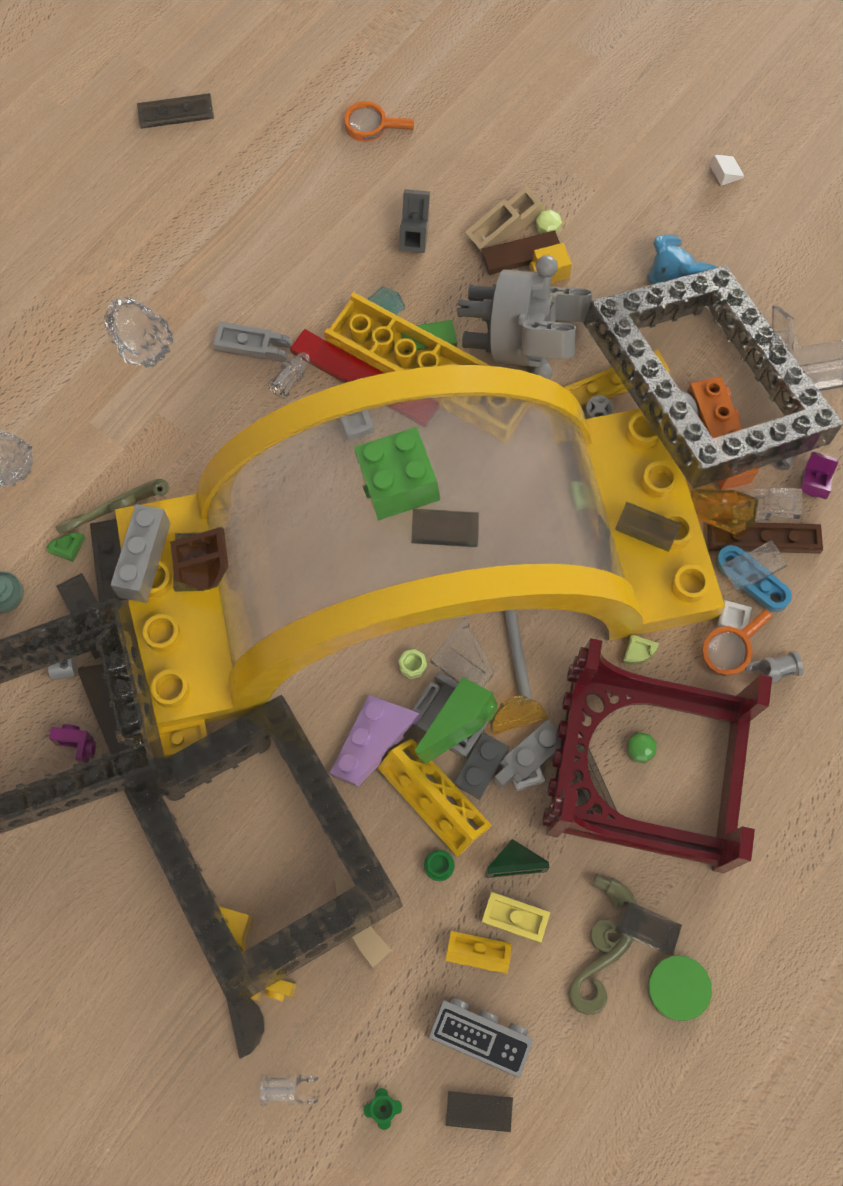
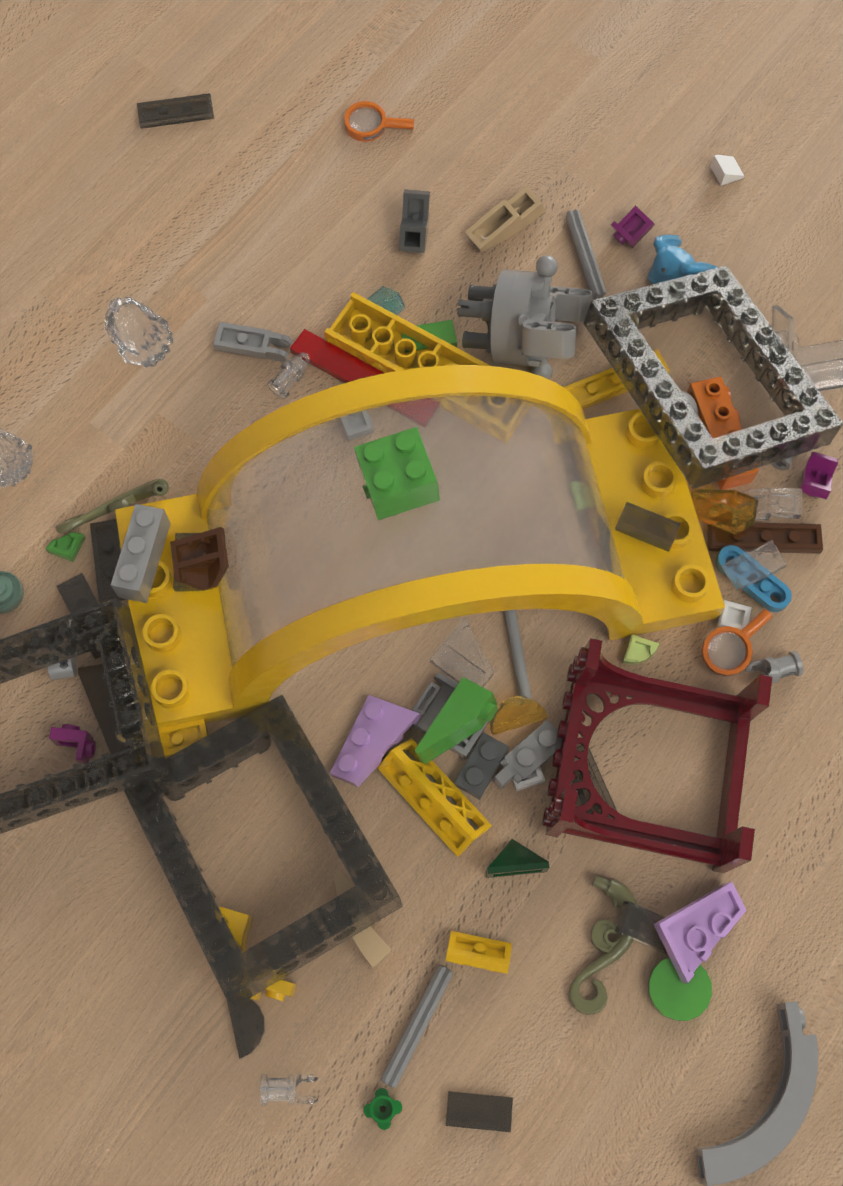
(412, 664): yellowish green tile -> none
(416, 1026): none -> light grey axle
(439, 865): green plate -> none
(445, 527): clear smoke tile -> none
(481, 1037): brick -> none
(515, 917): light yellow plate -> none
(517, 252): reddish brown tile -> none
(548, 221): yellowish green tile -> none
(560, 255): yellow brick -> none
(585, 254): none -> light grey axle
(598, 405): light grey wheel -> none
(632, 227): none -> magenta bracket
(641, 748): bright green tile -> none
(698, 927): none -> lavender wing
(783, 1116): none -> light grey arch

